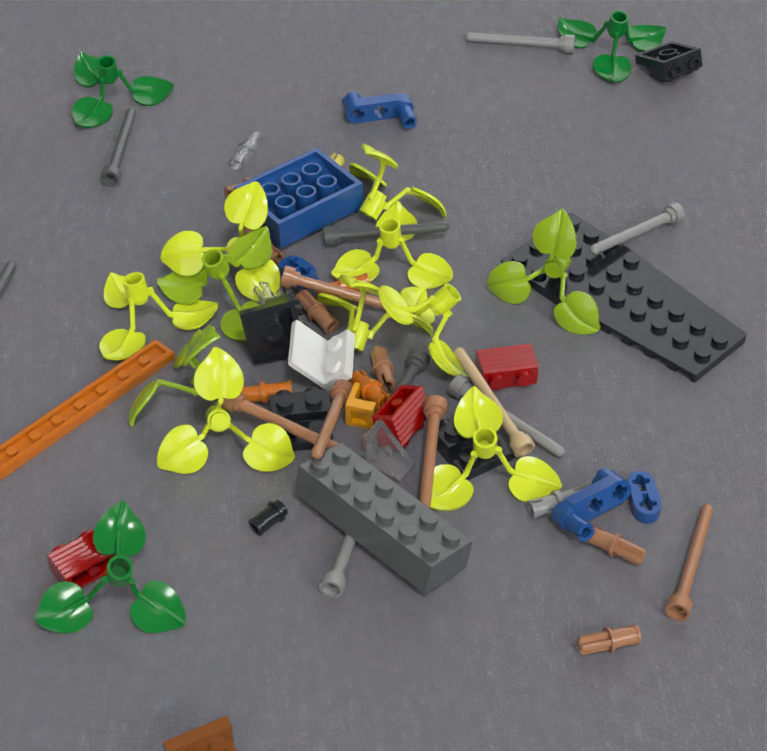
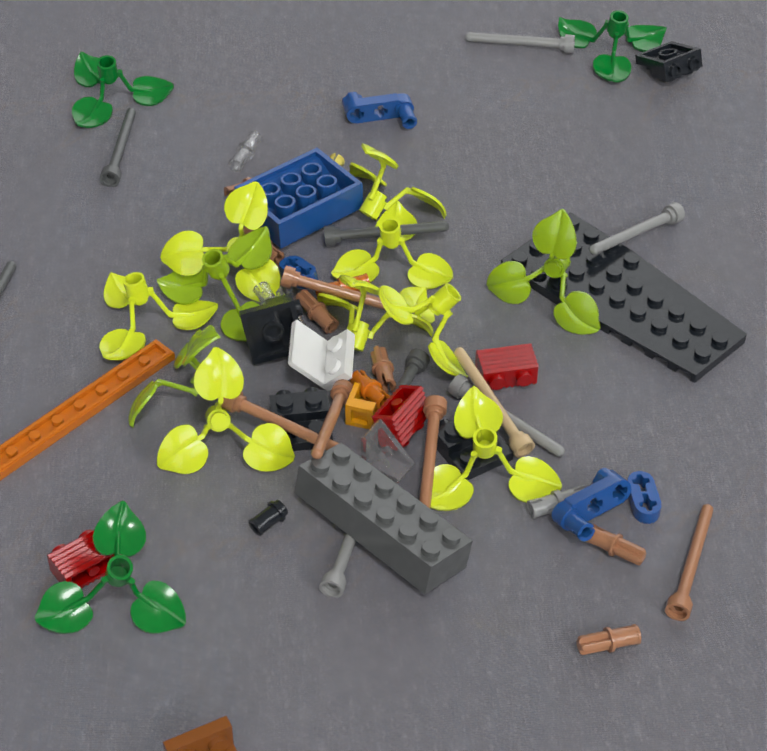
(261, 392): orange pin -> none

